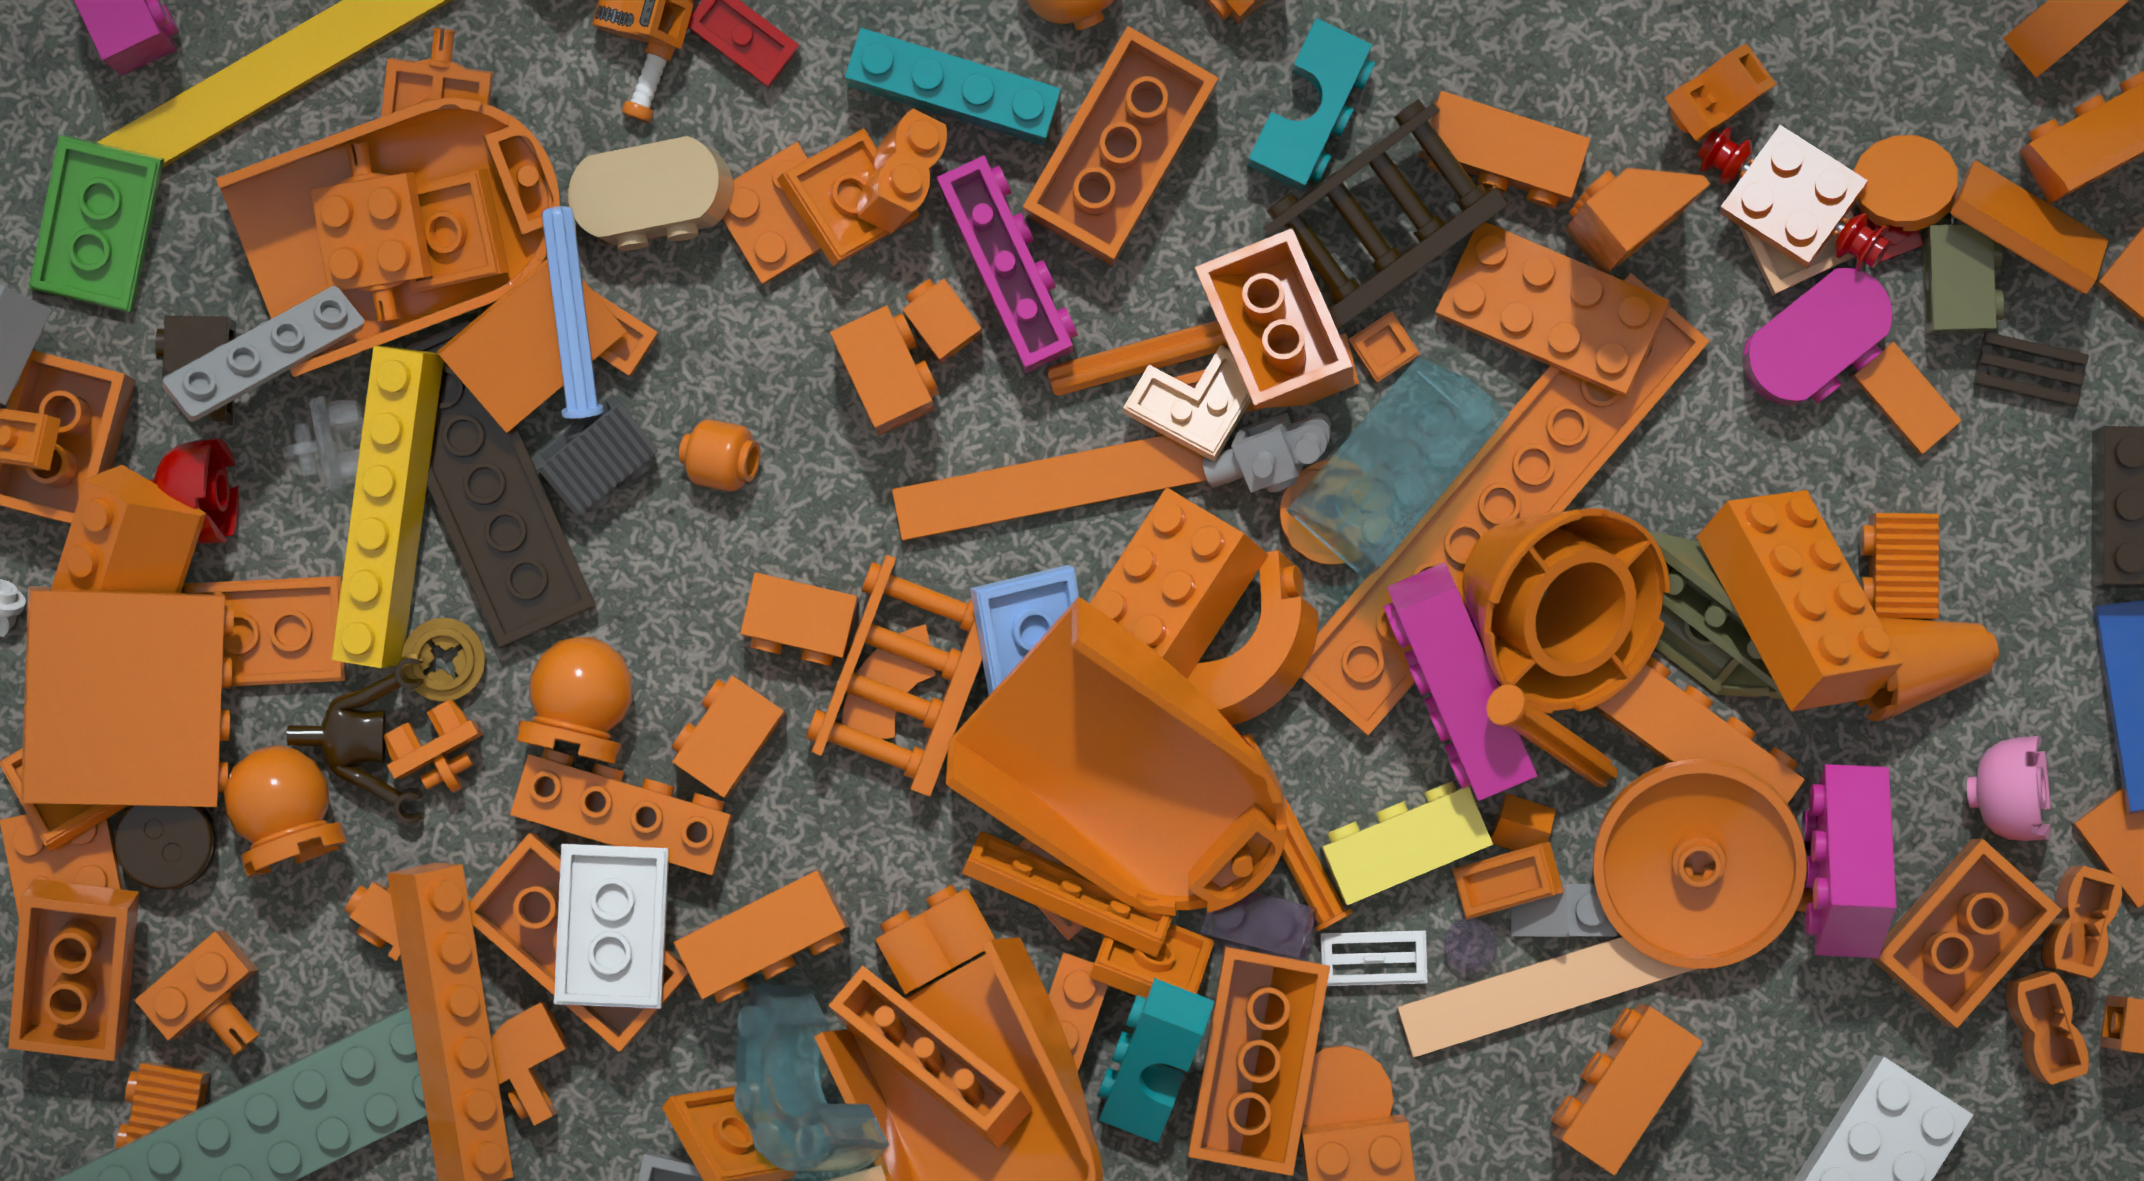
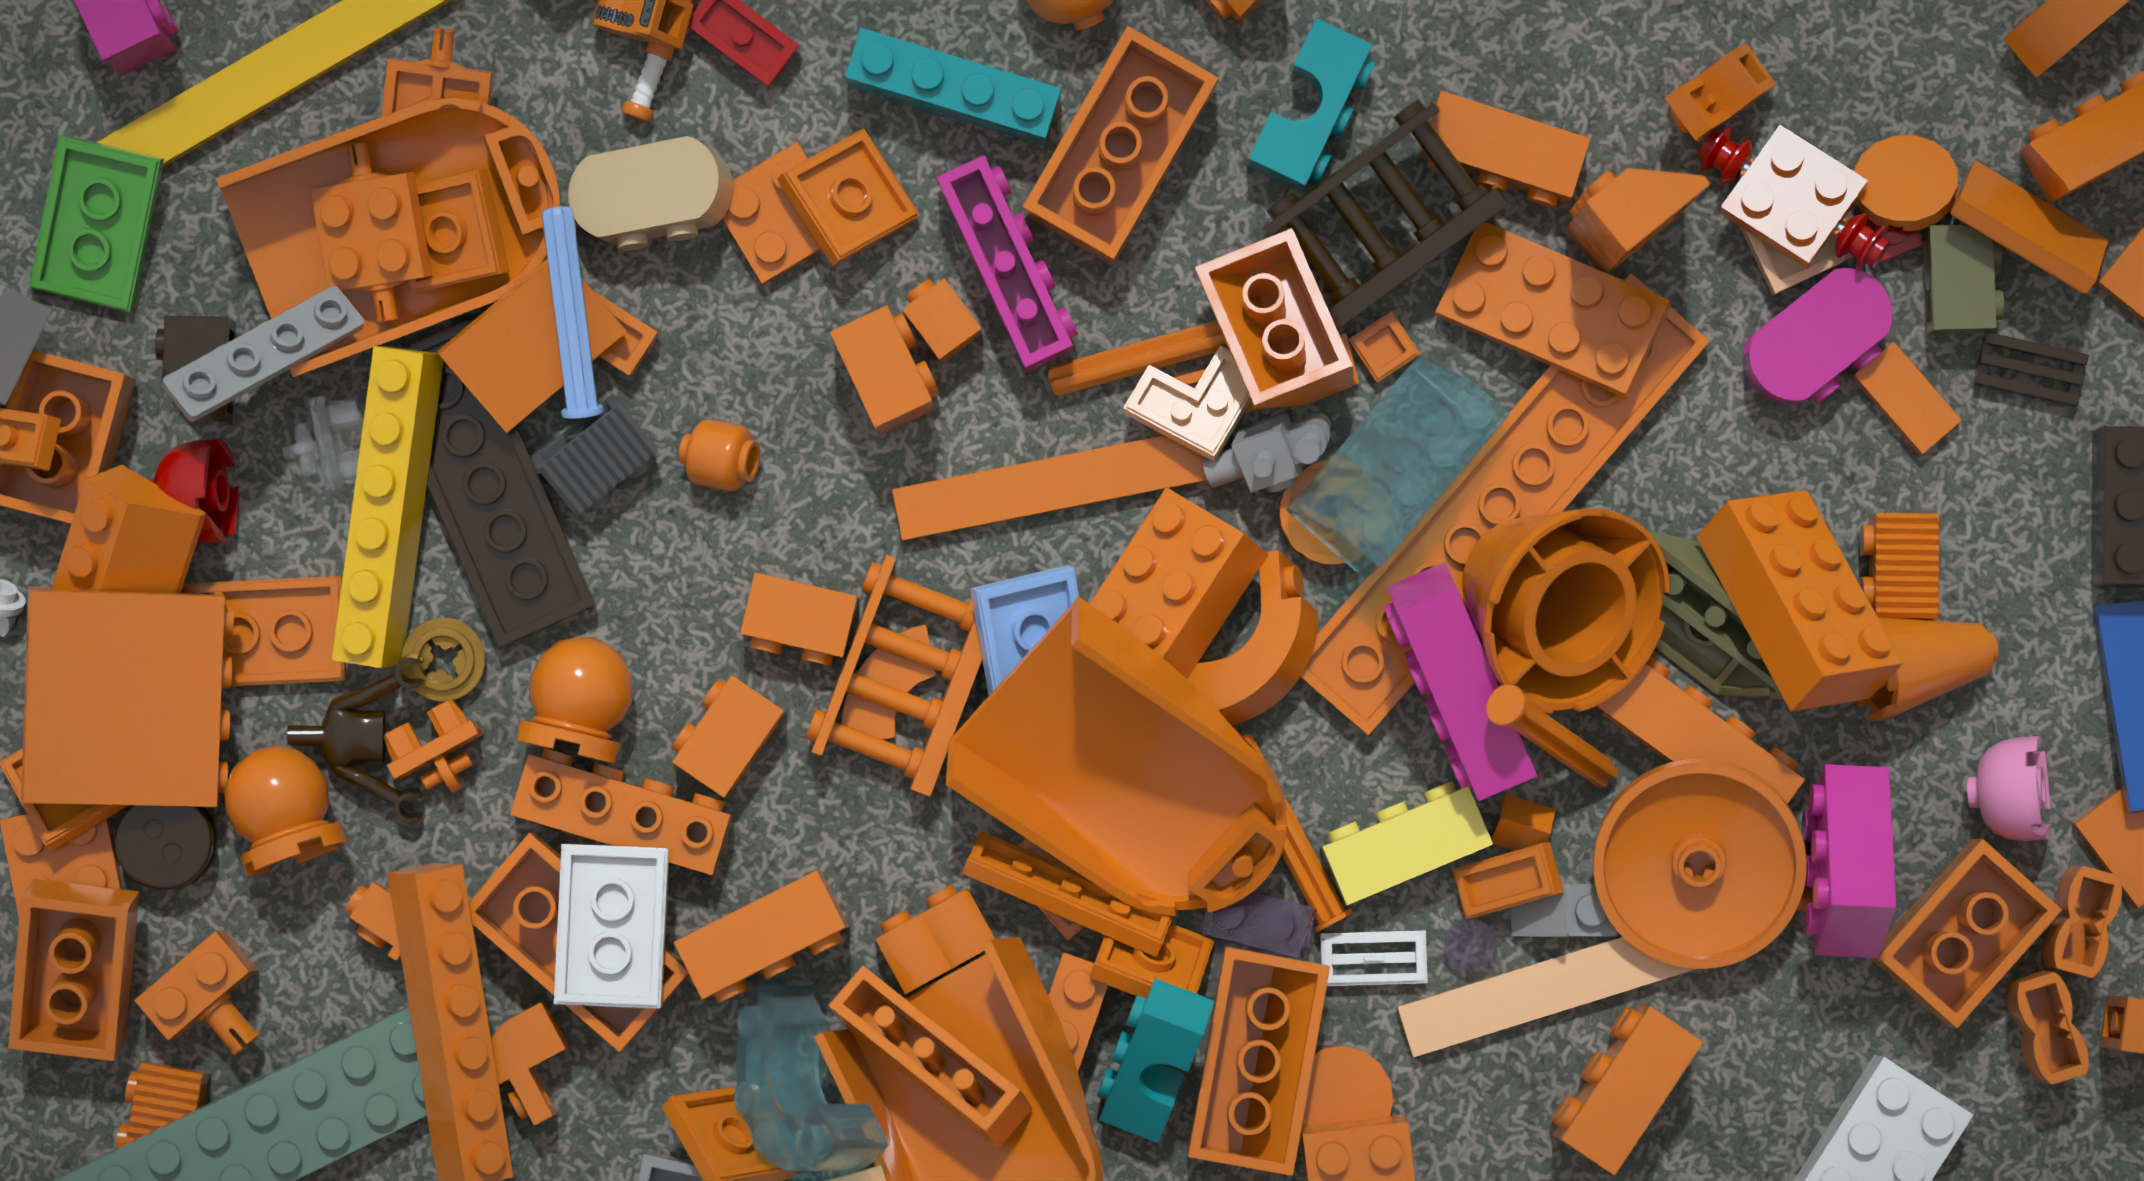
(902, 171): orange brick -> none

